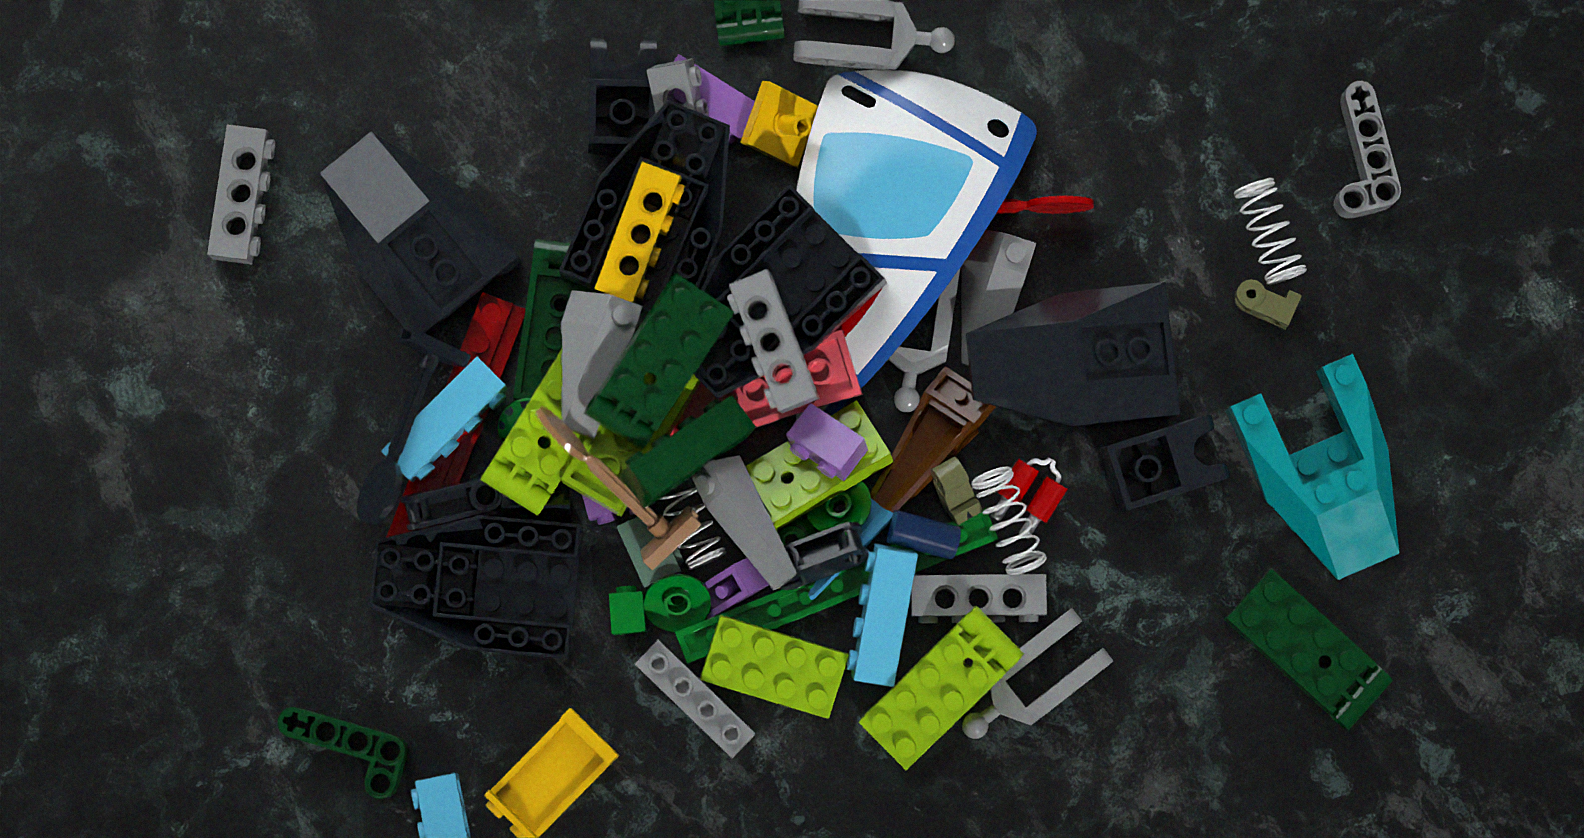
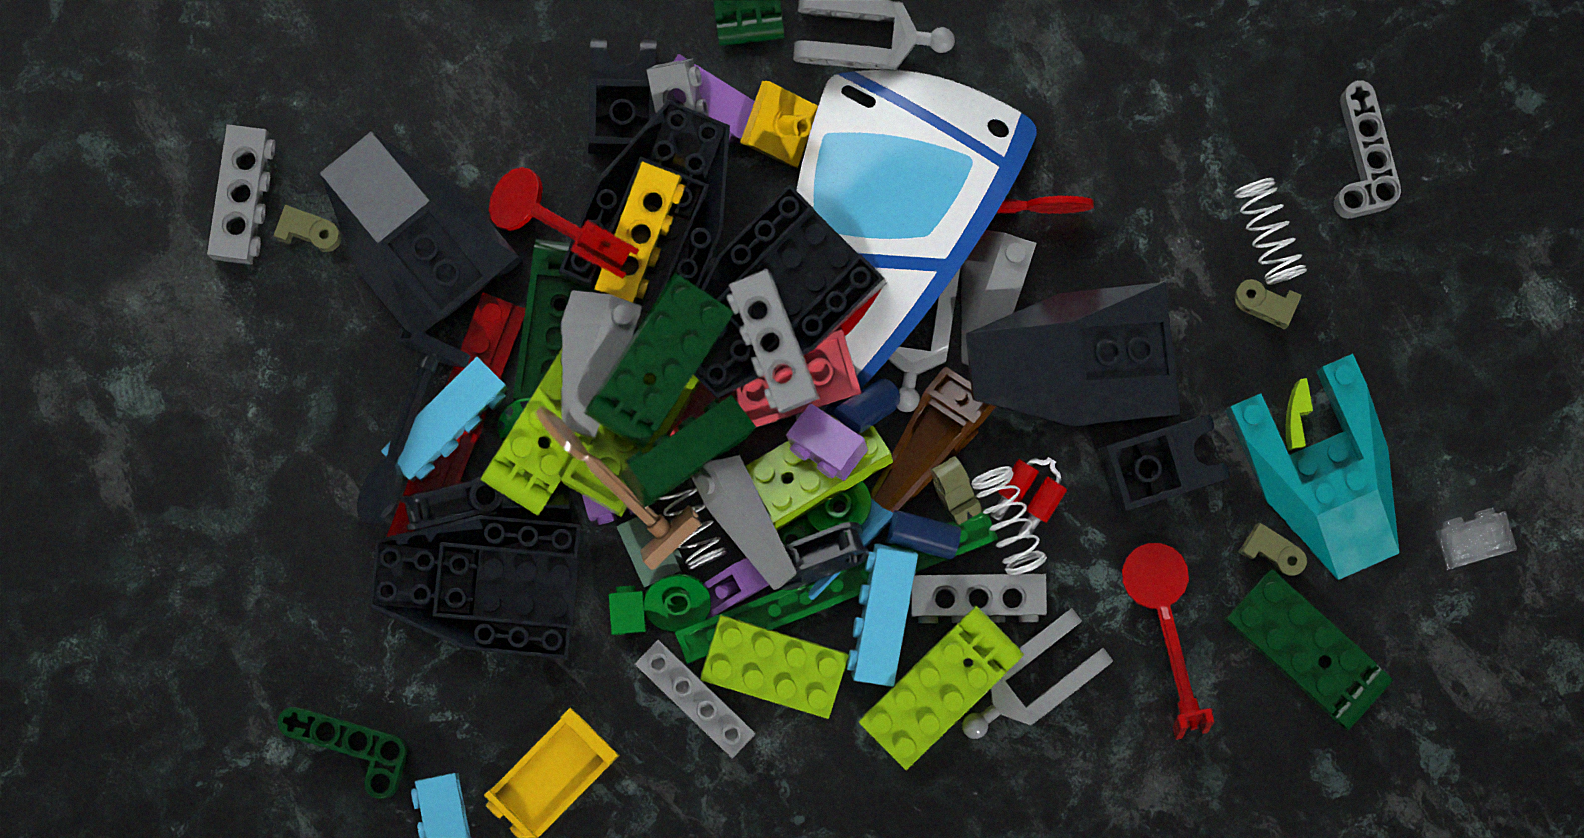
(307, 227): none -> olive leg
(518, 200): none -> red piece
(868, 407): none -> dark blue brick
(1156, 579): none -> red piece
(1283, 554): none -> olive leg
(1298, 405): none -> lime slope
(1475, 539): none -> clear brick

